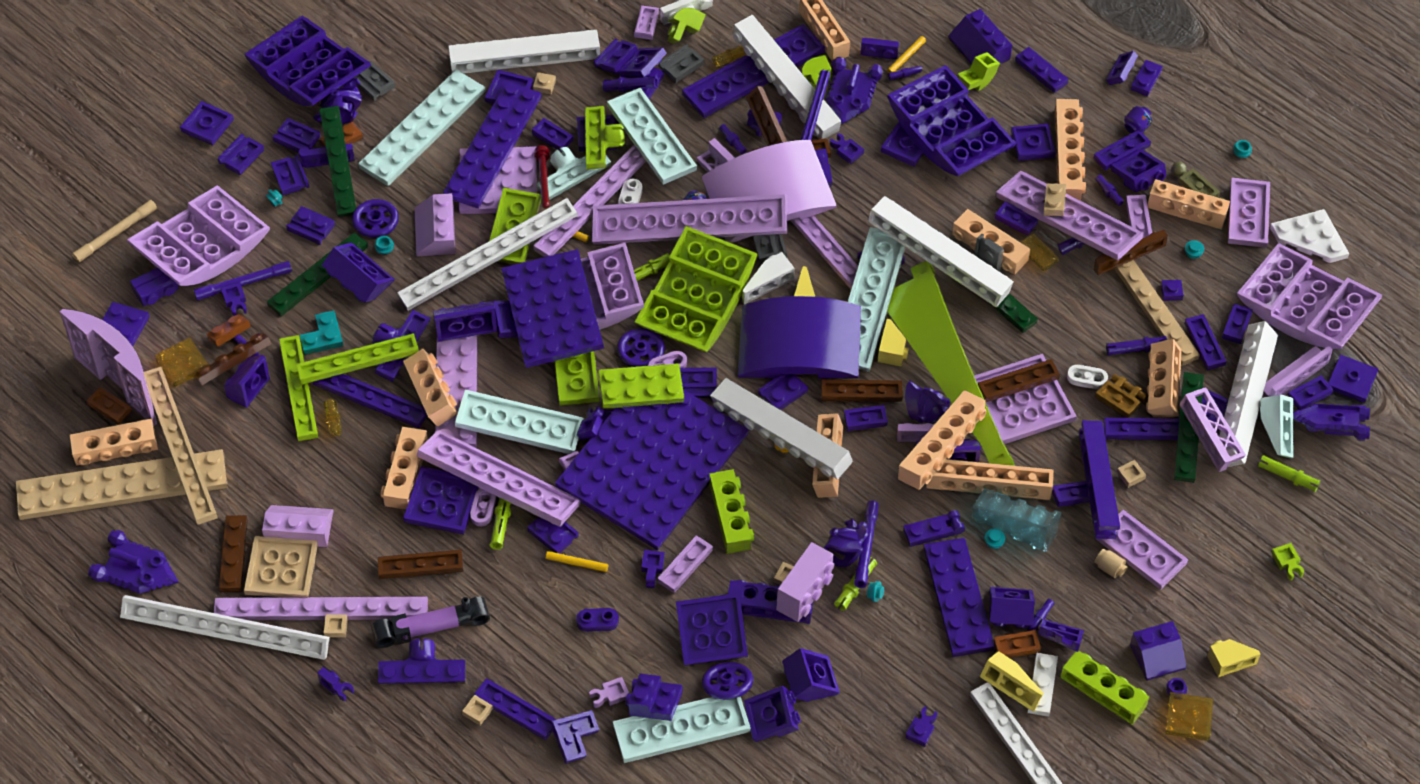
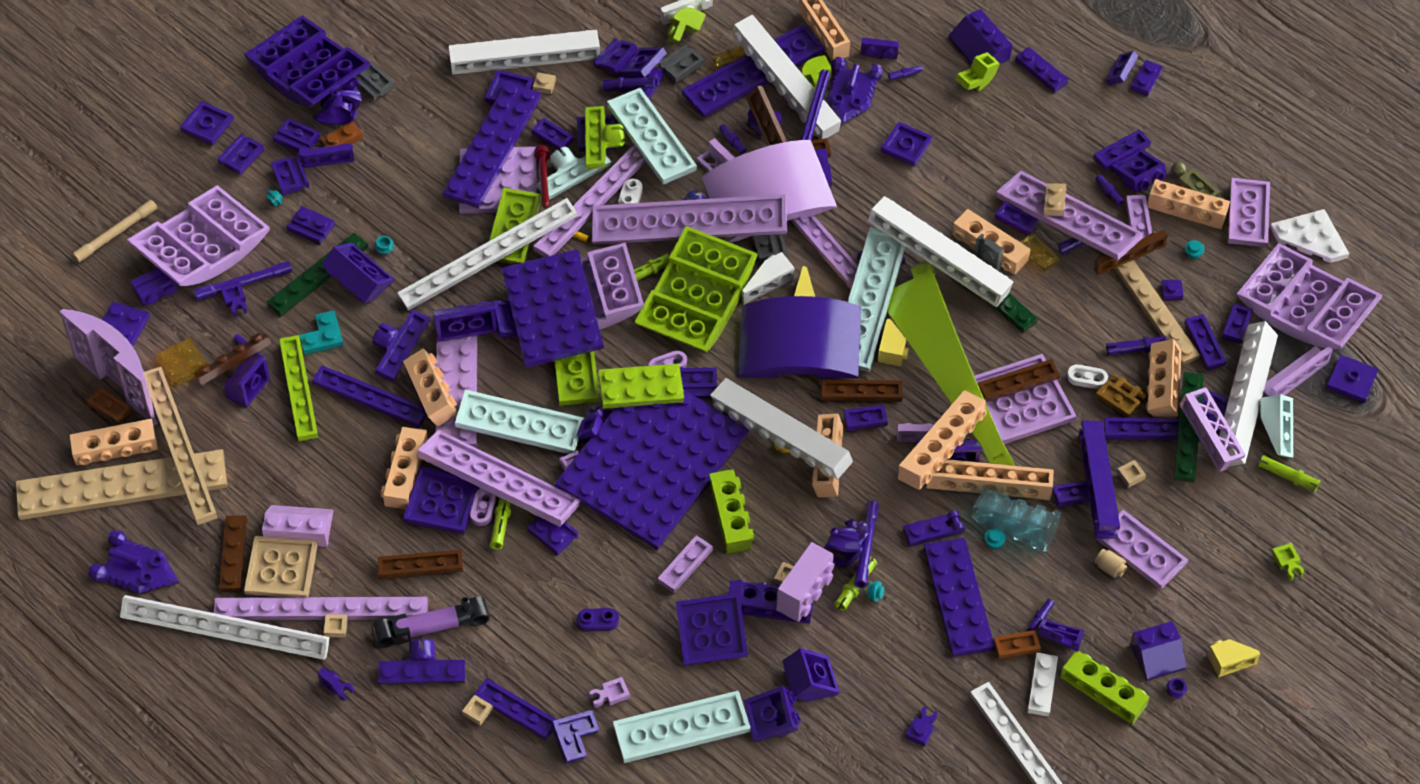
(228, 330): dark orange plate -> none
(333, 417): clear yellow axle -> none
(338, 161): dark green plate -> none
(357, 358): lime plate -> none
(378, 215): dark purple plate -> none
(421, 127): light aqua plate -> none
(435, 226): lavender slope -> none
(576, 561): yellow bar -> none
(635, 334): dark purple plate -> none
(646, 22): lavender plate -> none
(652, 563): dark purple plate -> none
(653, 698): dark purple plate -> none
(727, 681): dark purple plate -> none
(783, 390): dark purple plate -> none
(848, 149): dark purple plate -> none
(907, 54): yellow bar -> none
(925, 404): dark purple helmet -> none
(948, 123): dark purple slope -> none
(1011, 606): dark purple slope -> none
(1011, 680): light yellow slope -> none
(1033, 142): dark purple plate -> none
(1069, 145): light nougat brick -> none
(1138, 119): dark purple head -> none
(1189, 716): clear yellow plate -> none
(1242, 149): teal plate -> none
(1310, 392): dark purple plate -> none
(1335, 419): dark purple shield -> none

